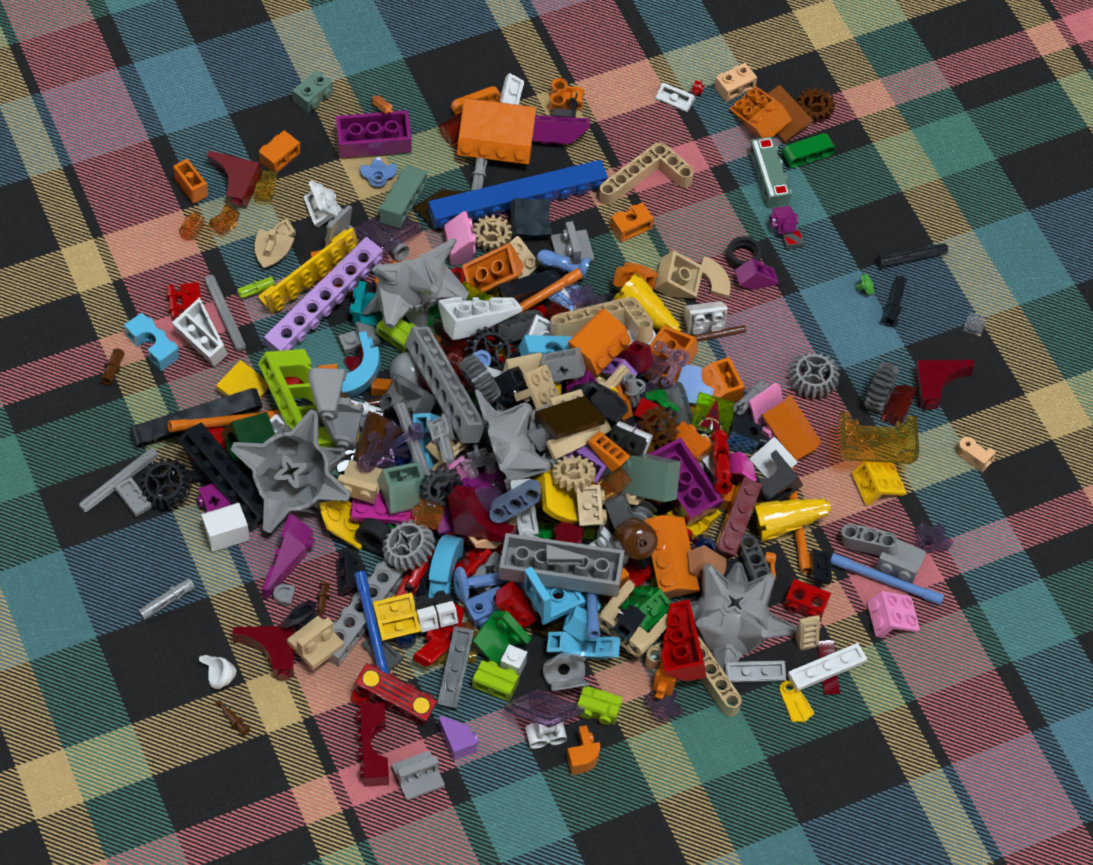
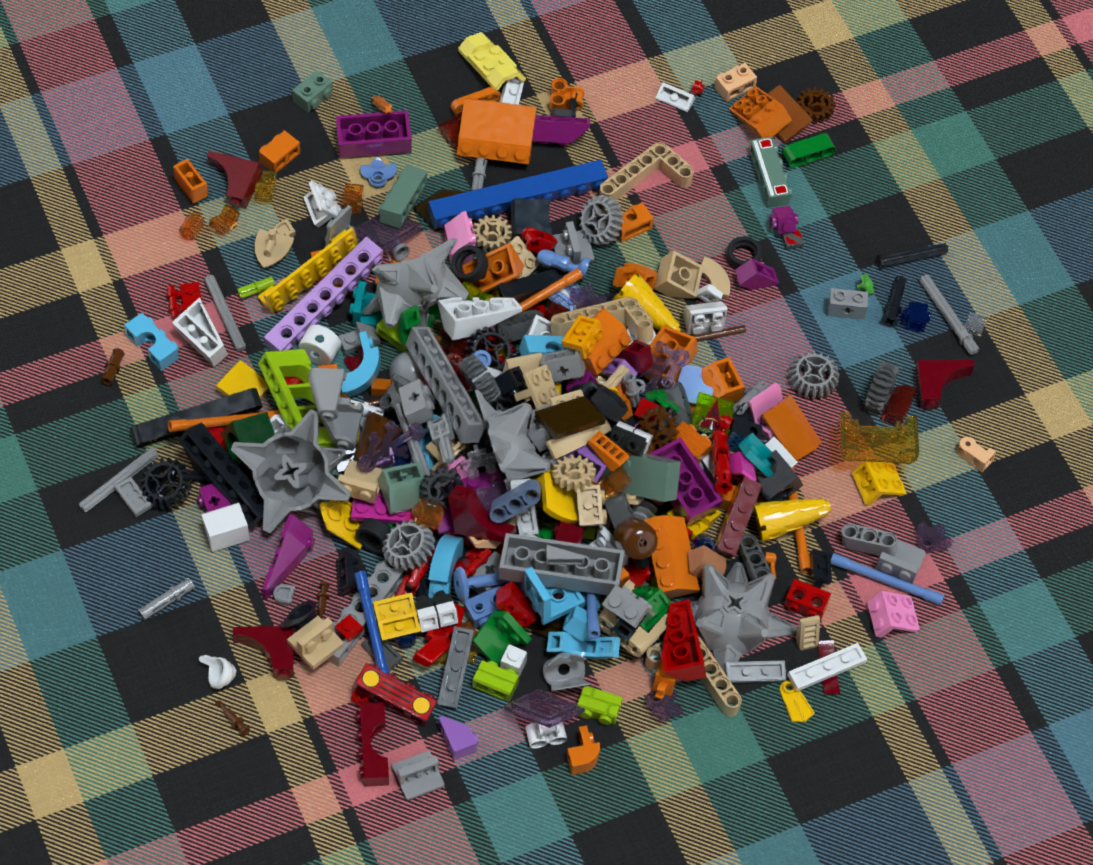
(327, 349): none -> white piece
(348, 628): none -> red plate
(354, 197): none -> clear orange brick
(408, 319): none -> green slope
(416, 402): none -> light grey brick
(480, 270): none -> black tyre
(489, 60): none -> light yellow piece
(538, 240): none -> red piece
(583, 335): none -> light orange bracket
(605, 222): none -> light grey gear
(626, 606): none -> light grey bracket
(709, 294): none -> white plate
(725, 422): none -> red plate
(757, 453): none -> teal bracket
(847, 303): none -> light grey brick
(916, 316): none -> clear blue brick
(965, 338): none -> light grey axle

